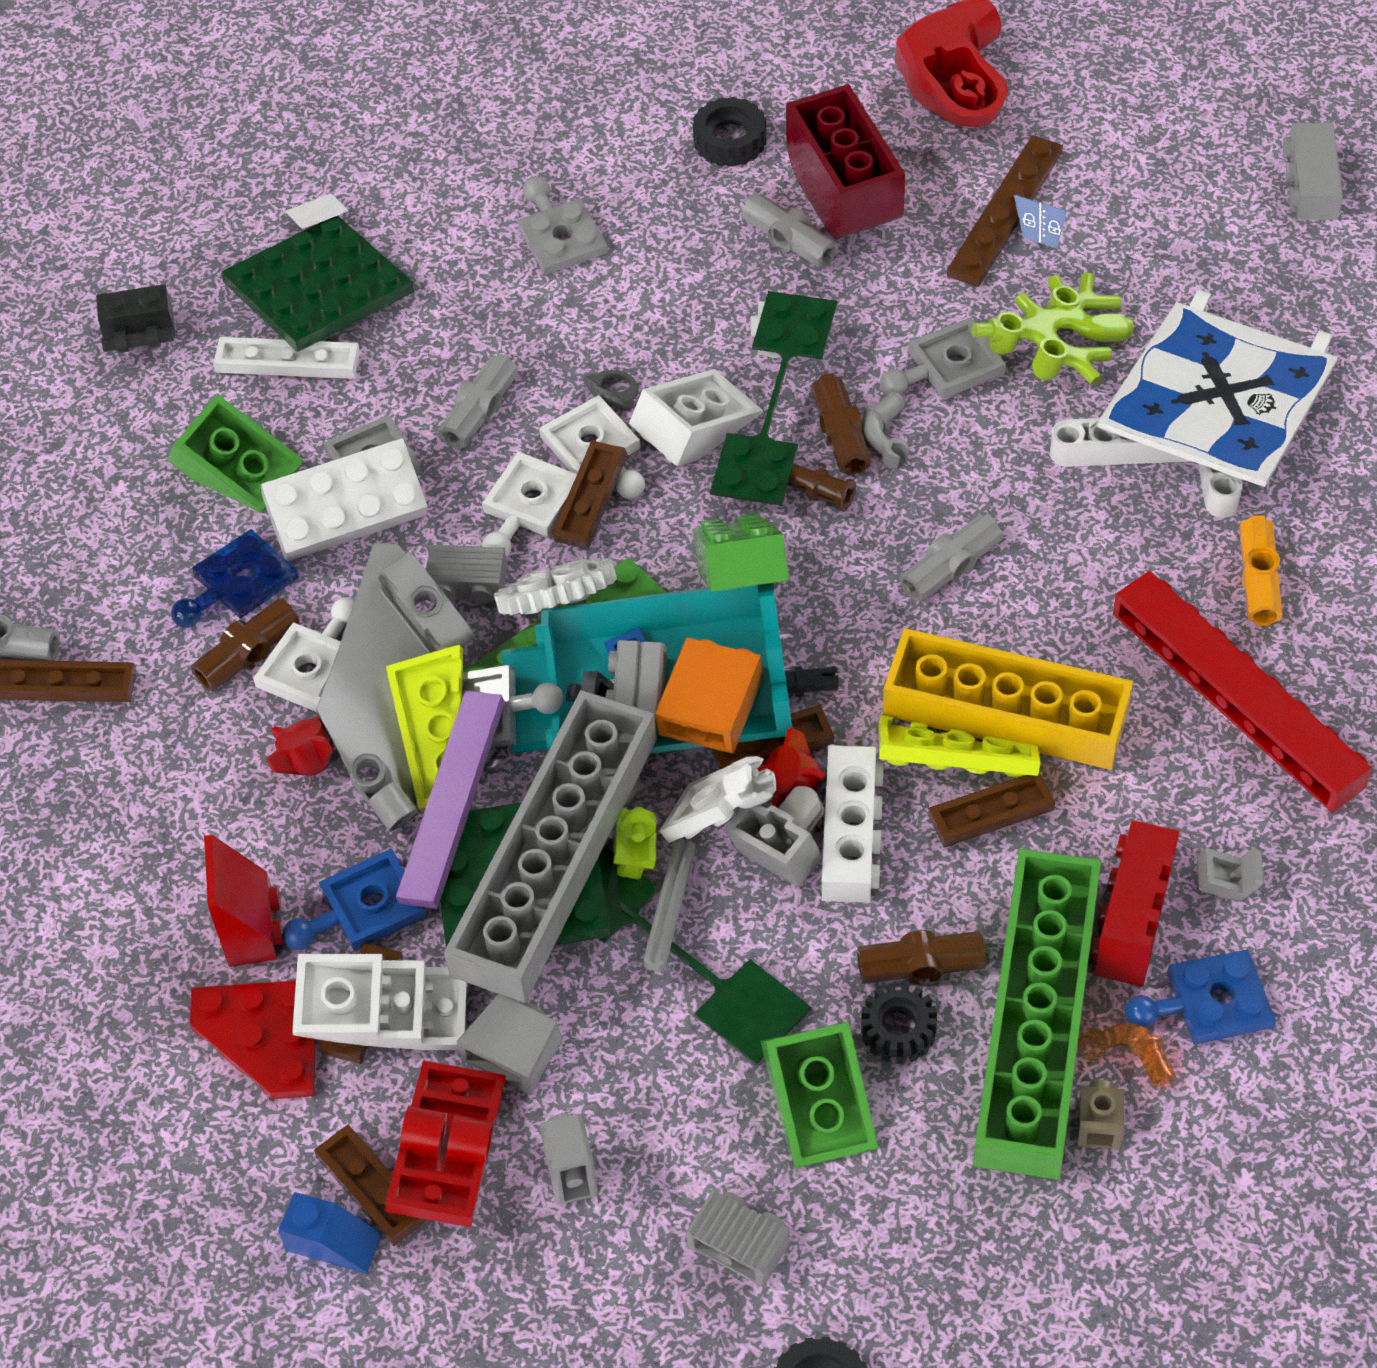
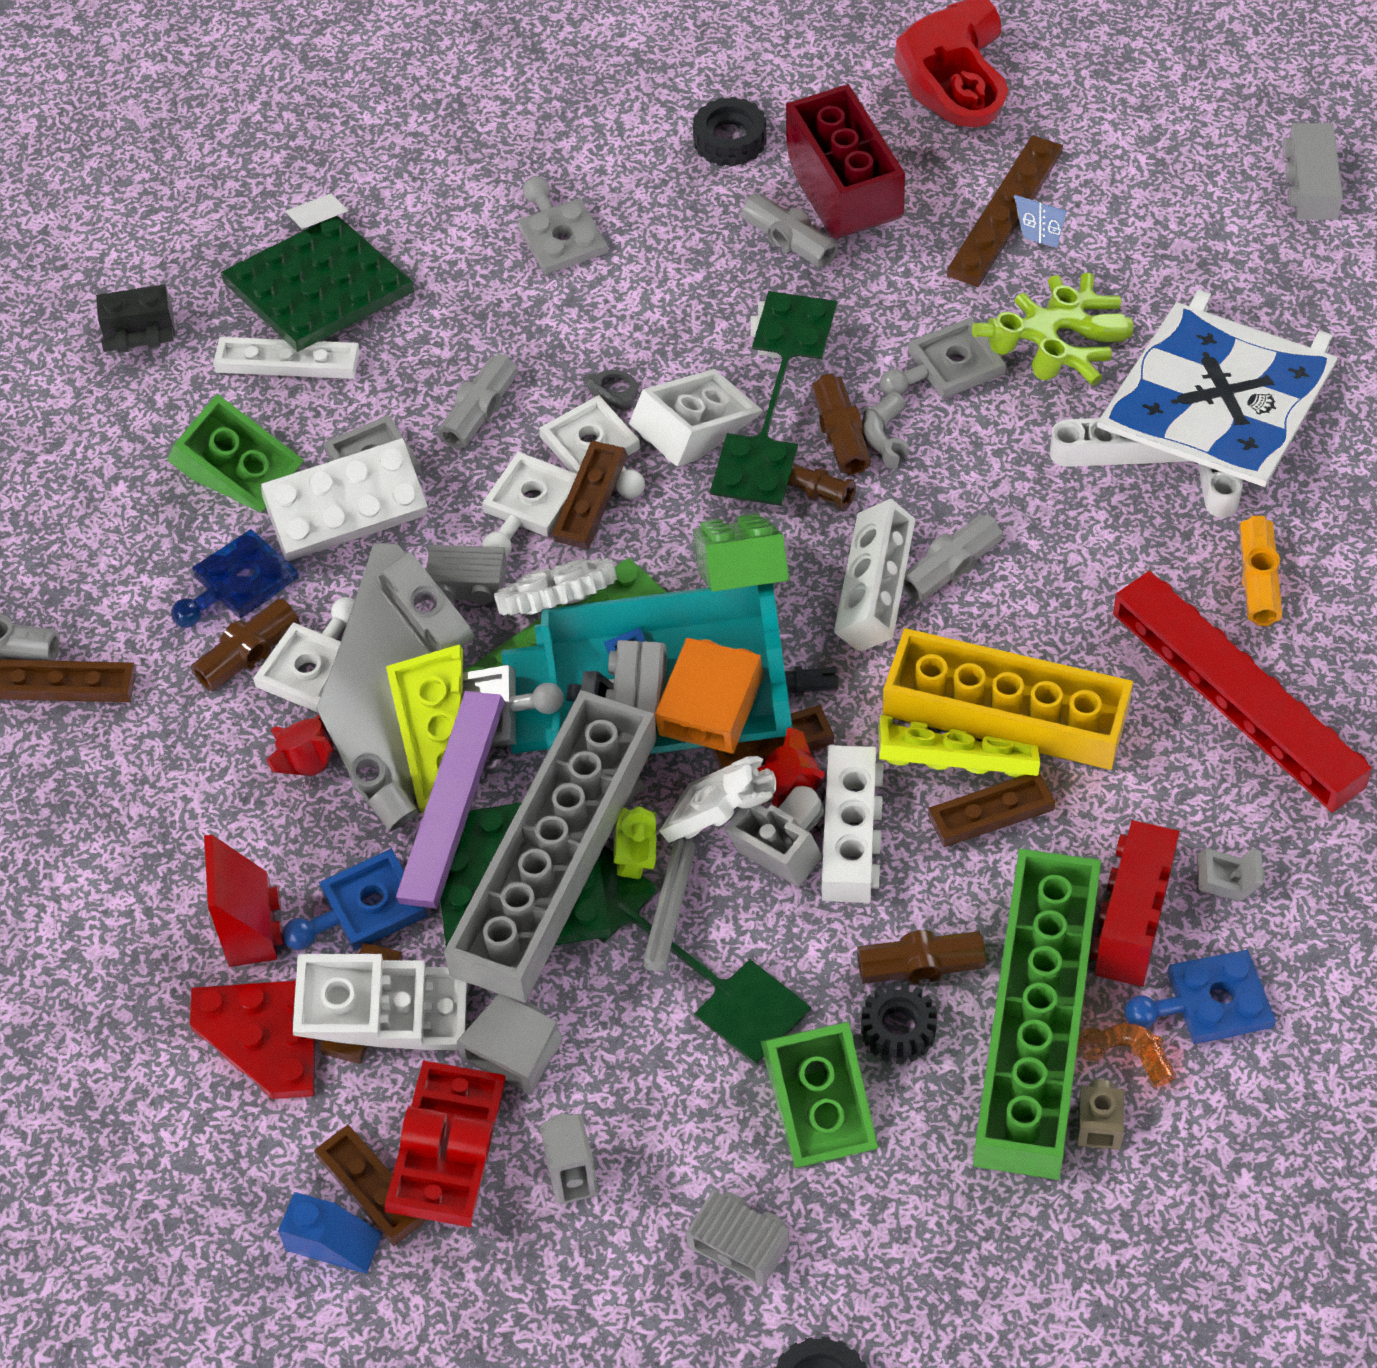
(874, 575): none -> white brick

